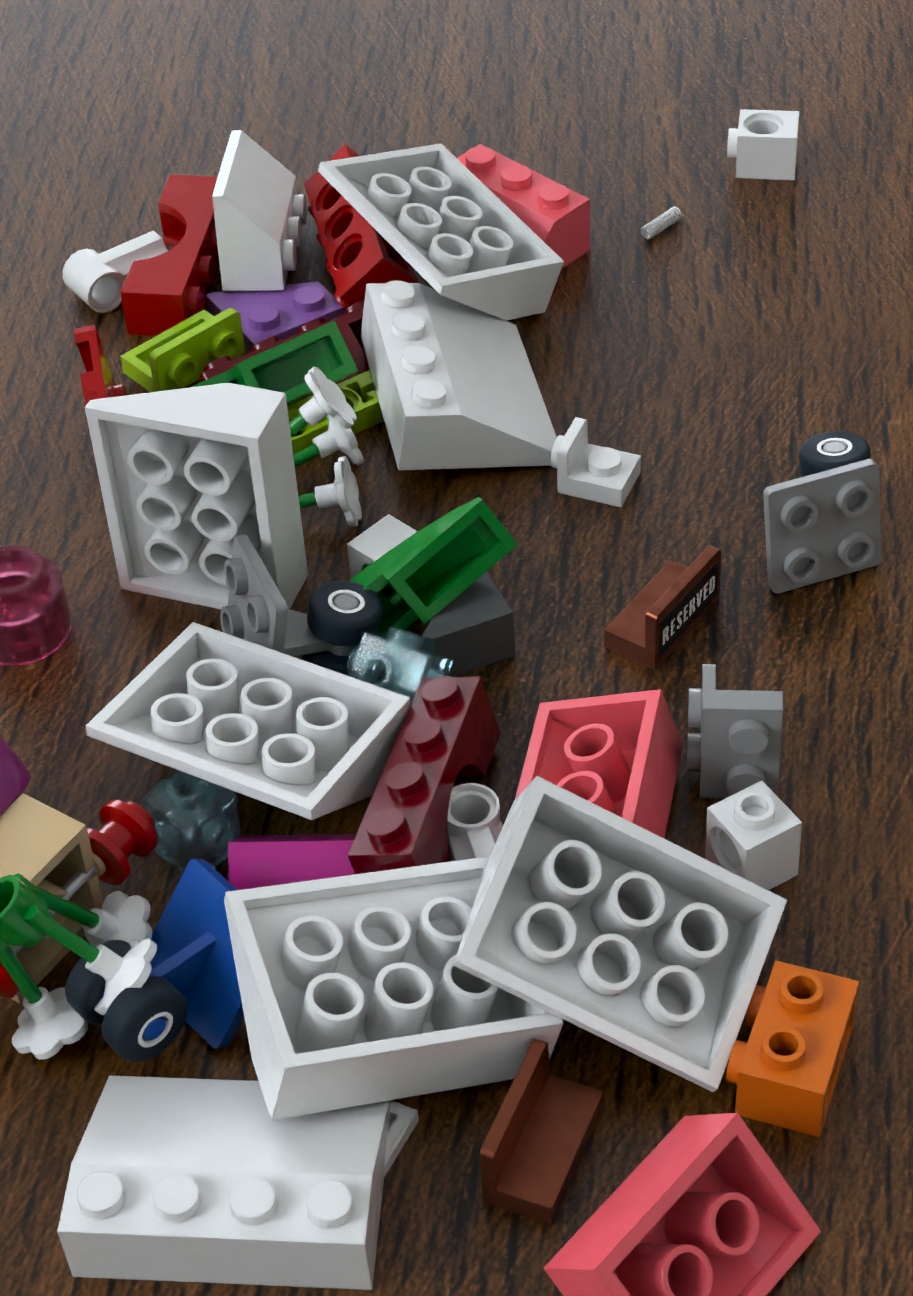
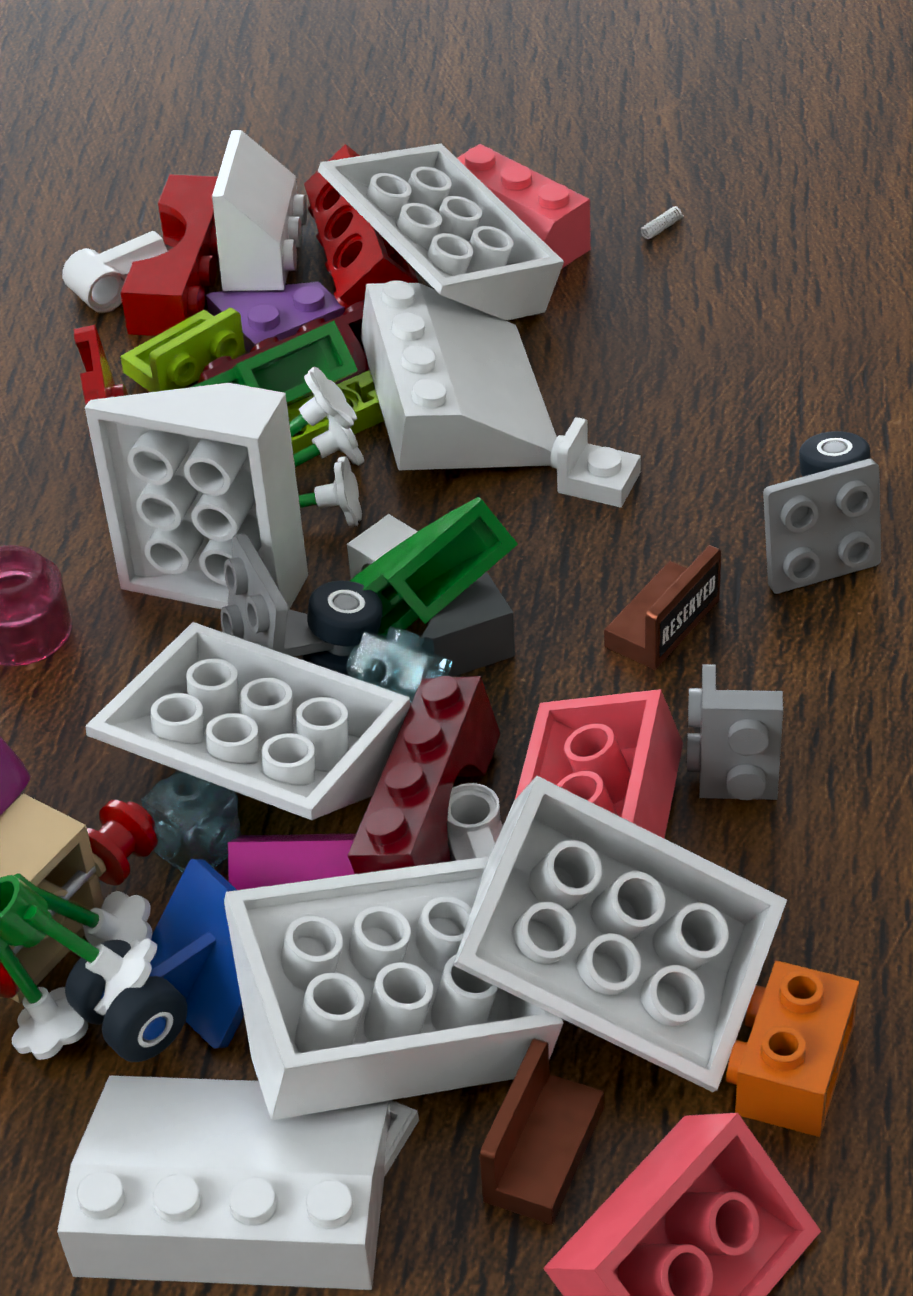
(754, 836): white brick -> none
(765, 144): white brick -> none

